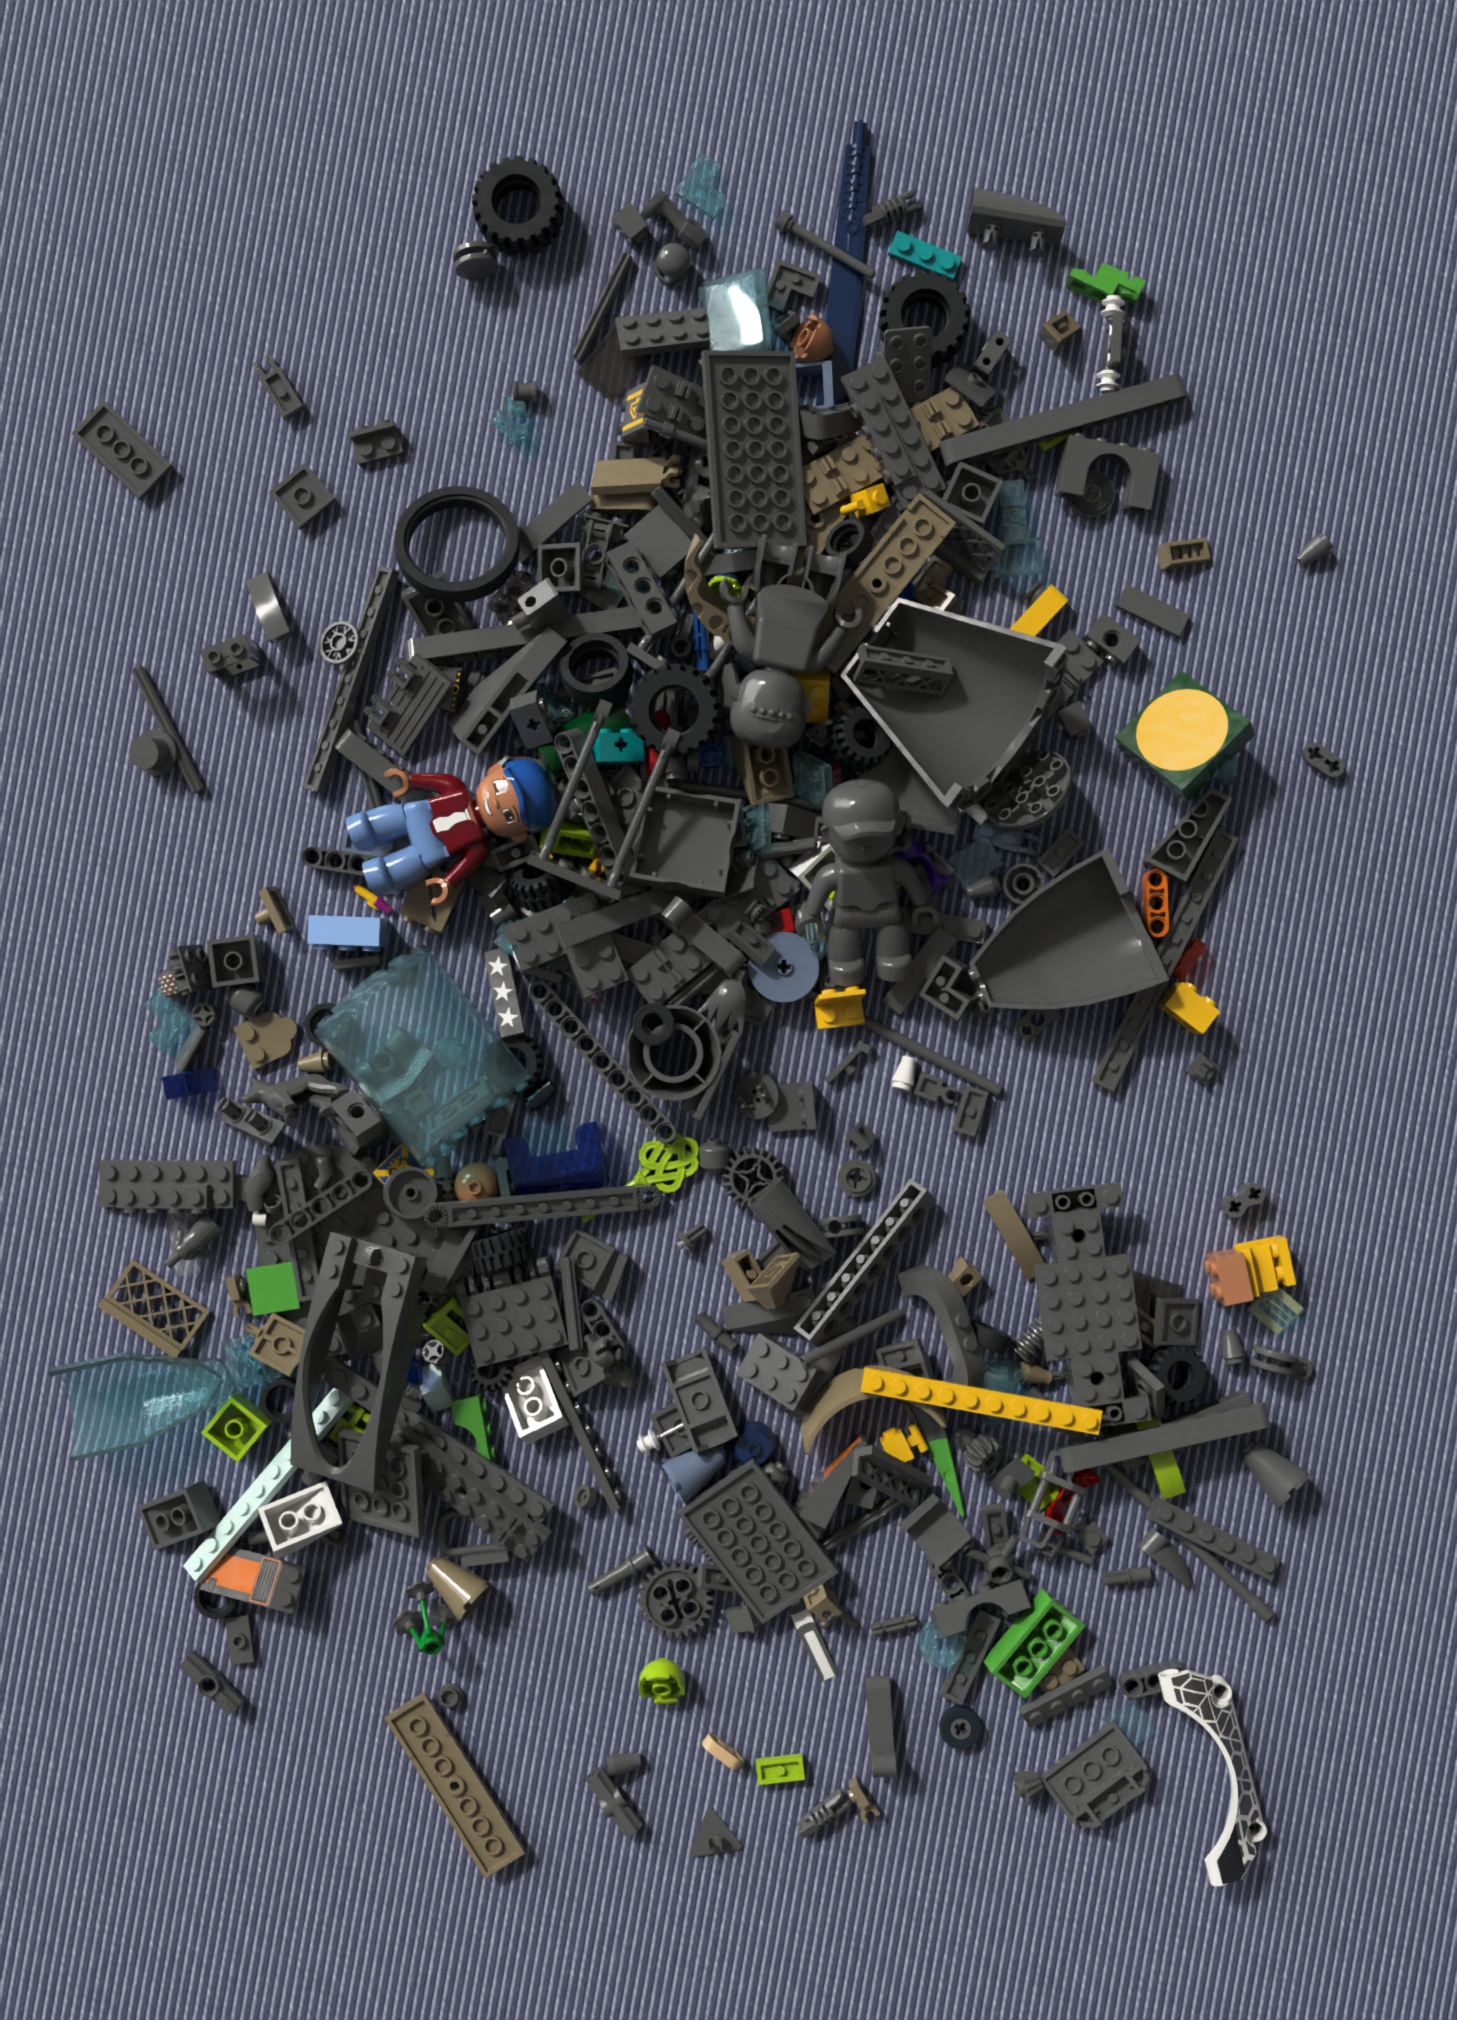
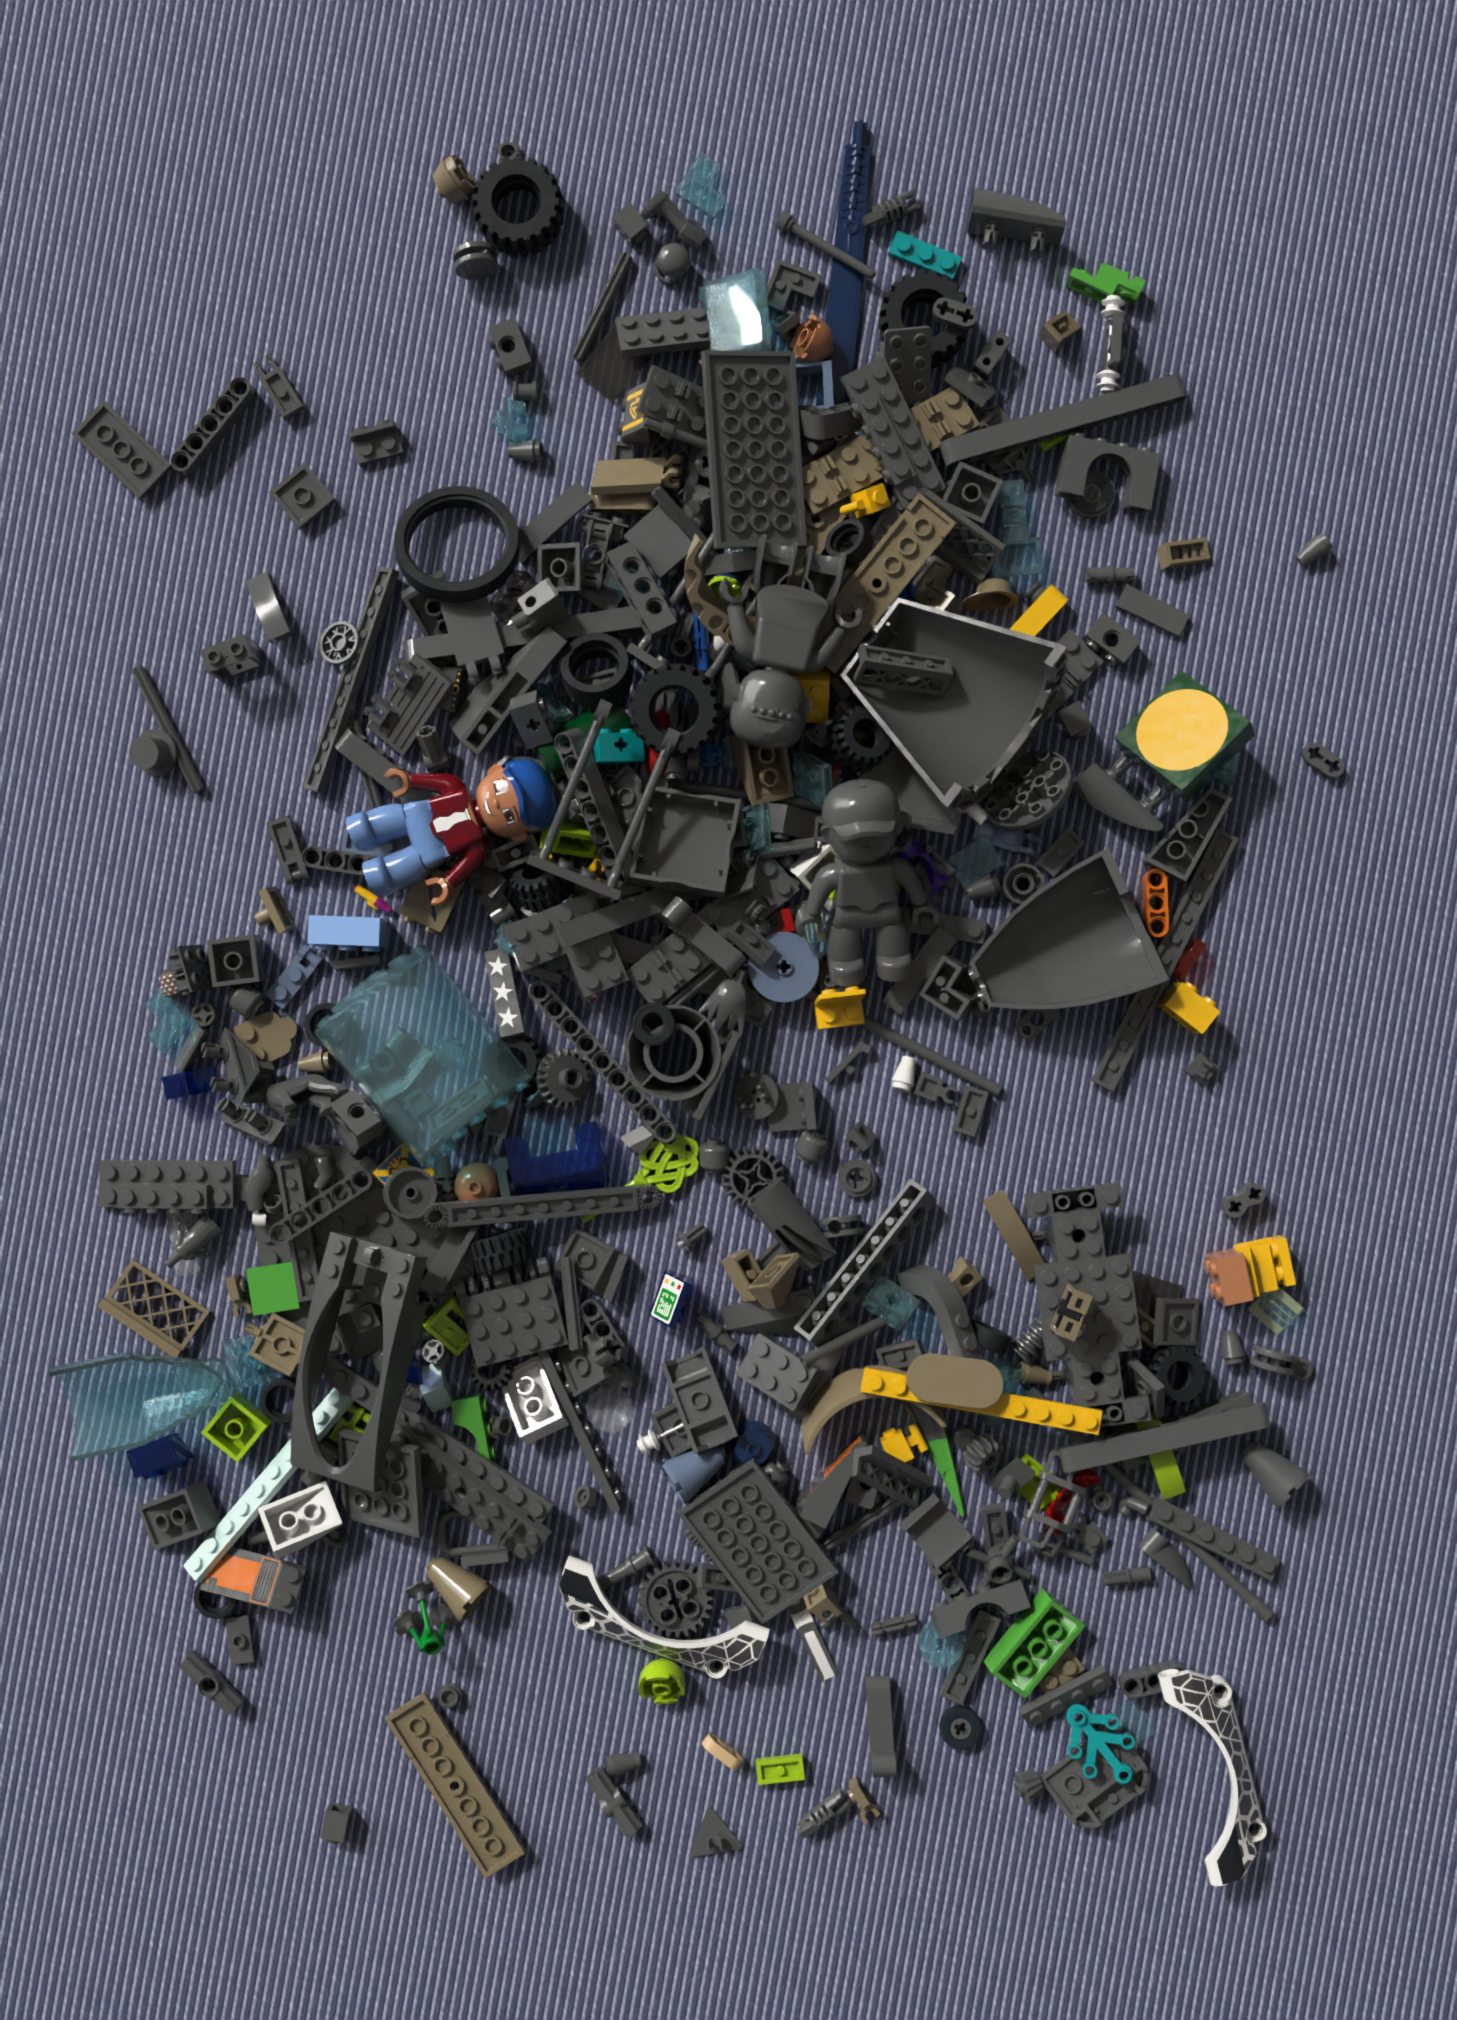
(159, 1455): none -> clear blue slope
(213, 415): none -> dark grey beam
(240, 1066): none -> dark grey connector
(287, 849): none -> dark grey plate
(294, 977): none -> sand blue plate
(336, 1823): none -> dark grey brick
(434, 754): none -> dark grey piece
(454, 180): none -> dark tan cone
(473, 635): none -> dark grey tile
(500, 1425): none -> dark grey plate
(504, 149): none -> dark grey plate
(509, 334): none -> dark grey brick
(526, 451): none -> dark grey cone
(553, 1082): none -> dark grey gear
(609, 1409): none -> clear dish
(638, 1139): none -> light grey slope
(670, 1298): none -> slope
(733, 1648): none -> panel
(811, 1146): none -> dark grey head
(885, 1292): none -> clear light blue brick
(954, 1381): none -> dark tan tile
(956, 308): none -> dark grey beam
(991, 594): none -> dark tan piece
(1071, 1311): none -> dark tan piece
(1098, 1741): none -> teal plant
(1103, 1505): none -> dark grey plate
(1105, 793): none -> dark grey piece
(1109, 574): none -> dark grey pin
(1135, 1504): none -> dark grey arm

